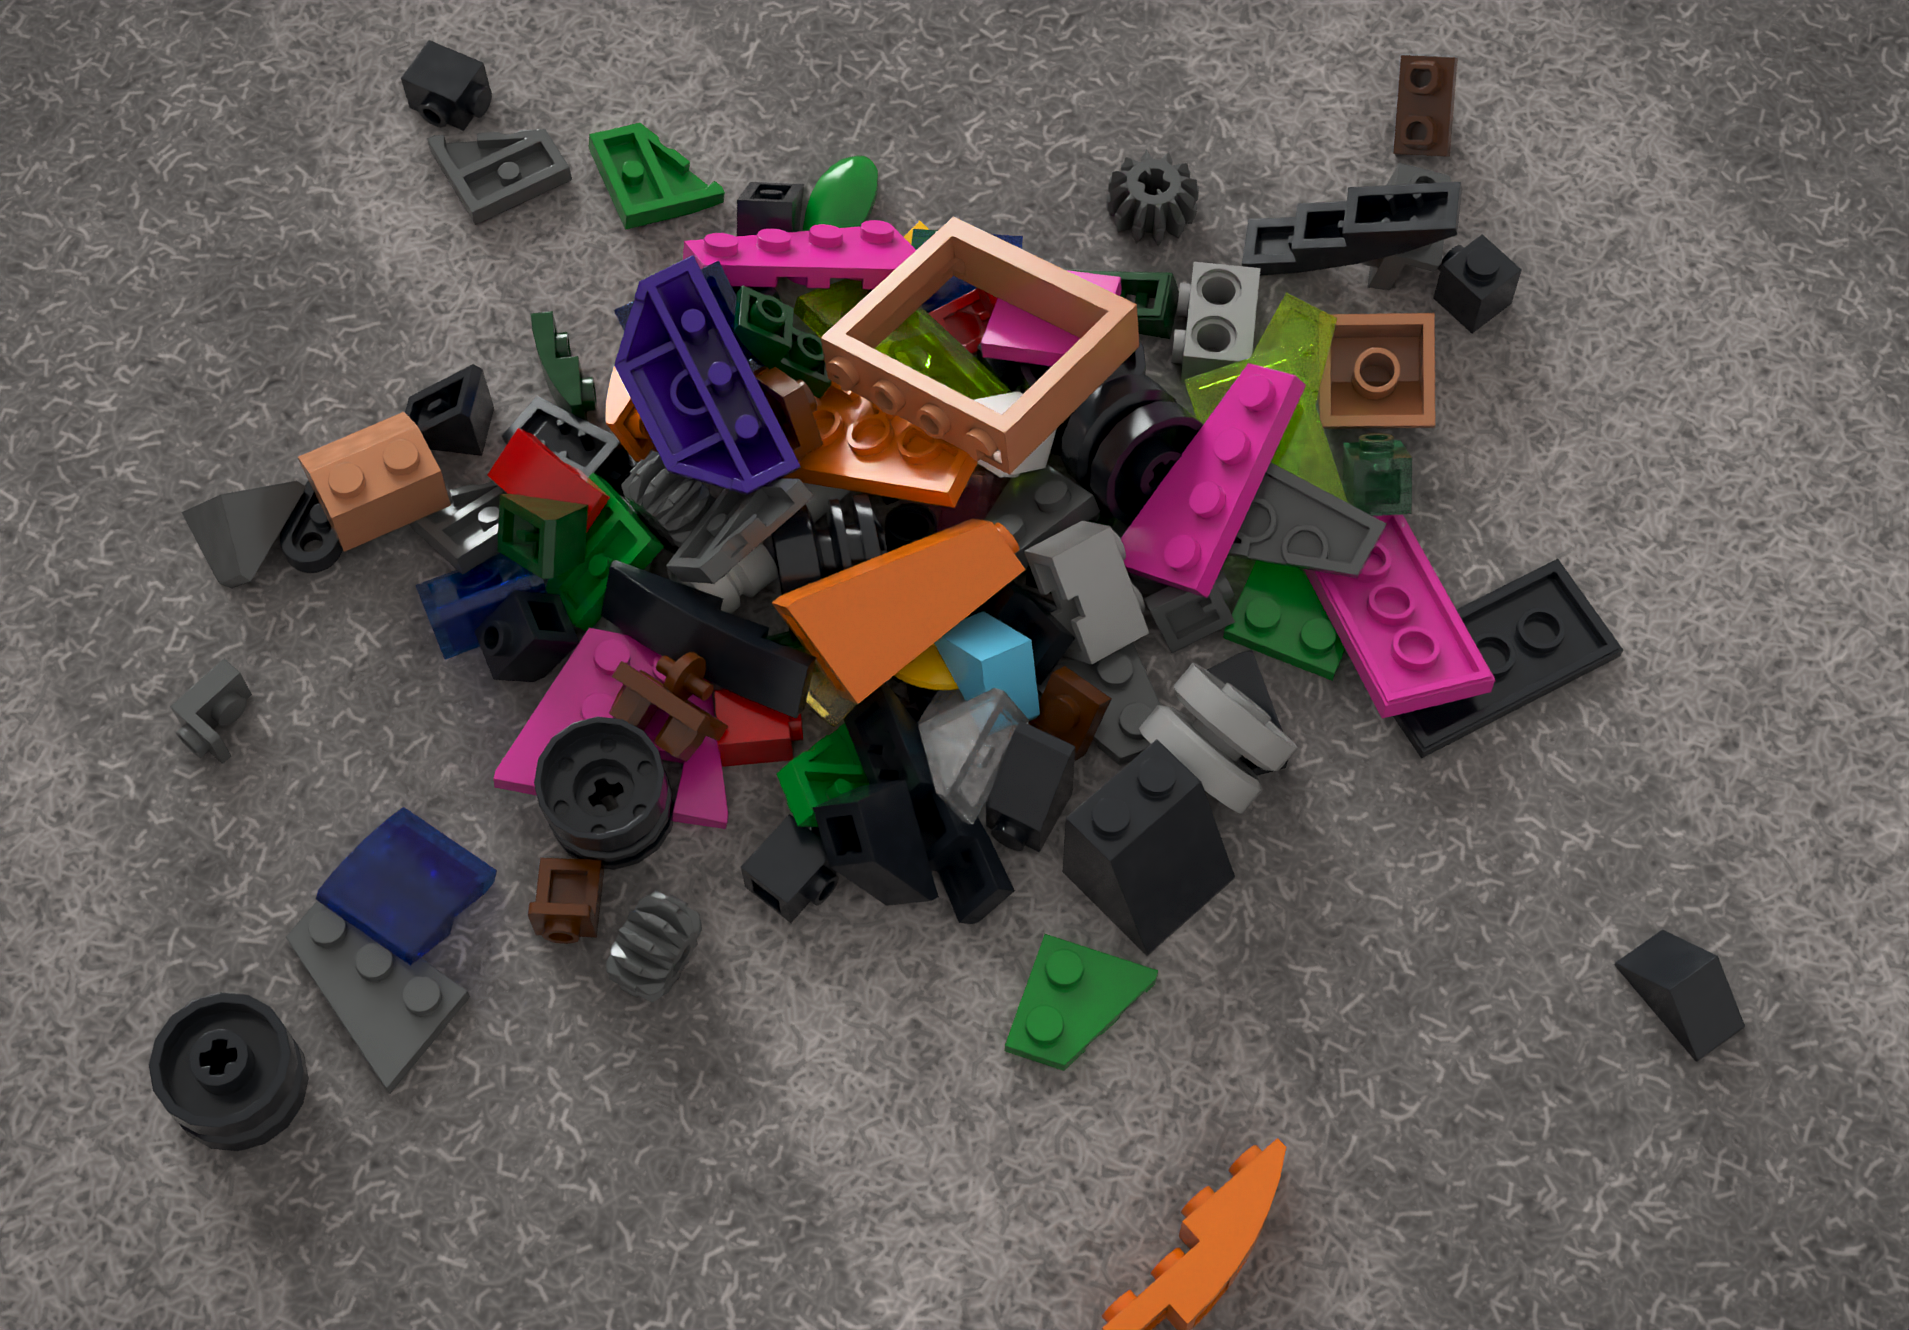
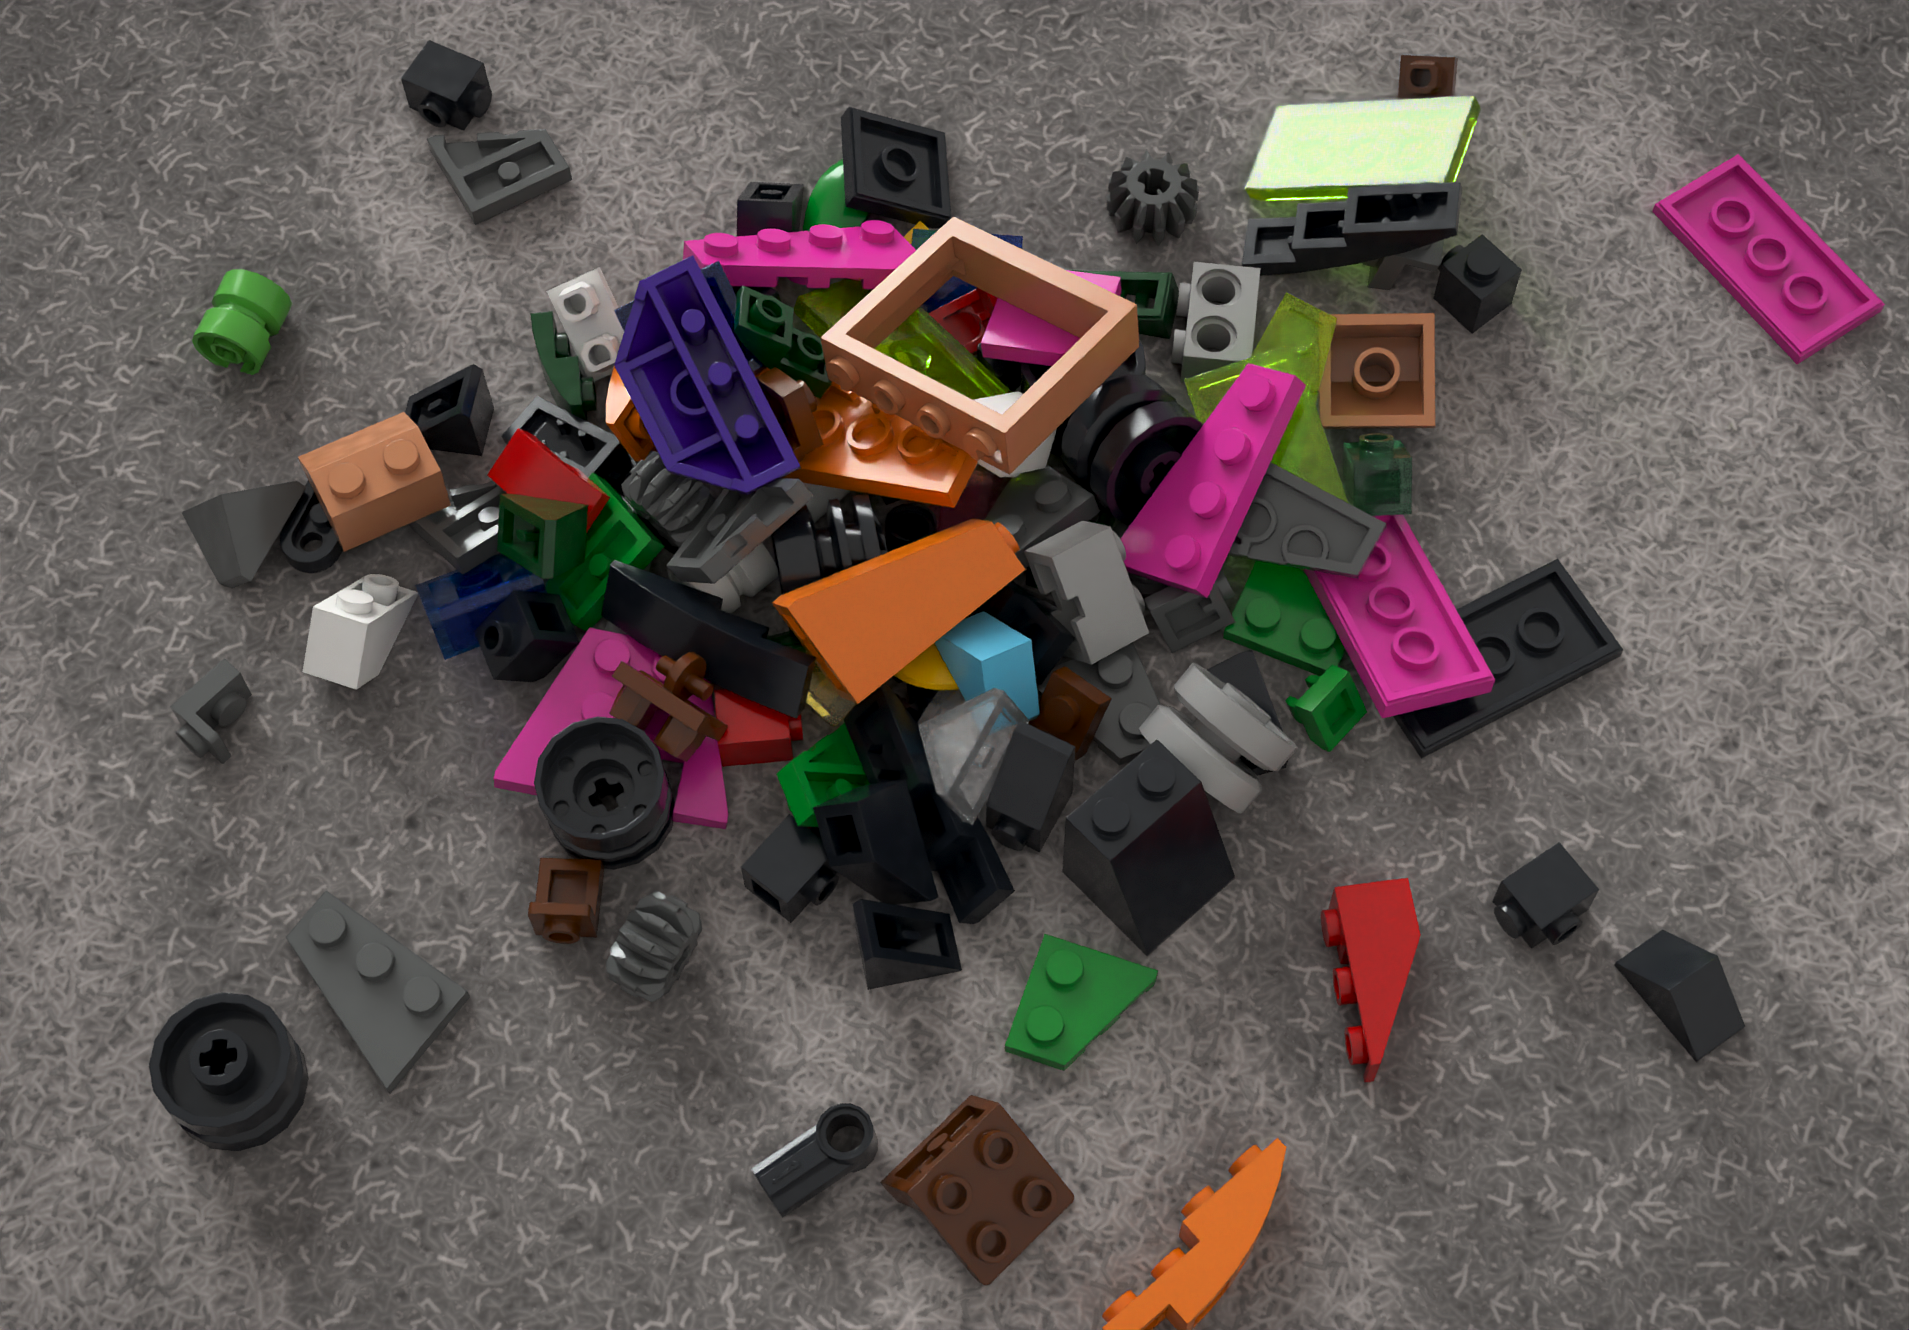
(242, 319): none -> bright green wheel
(356, 630): none -> white slope
(406, 885): clear blue slope -> none
(589, 320): none -> white hips
(647, 178): green wing -> none
(810, 1161): none -> black piece
(895, 169): none -> black tile
(903, 943): none -> black slope
(981, 1187): none -> reddish brown bracket
(1328, 707): none -> green tile
(1336, 146): none -> clear neon green tile
(1378, 938): none -> red slope
(1544, 898): none -> black brick
(1768, 258): none -> dark pink tile

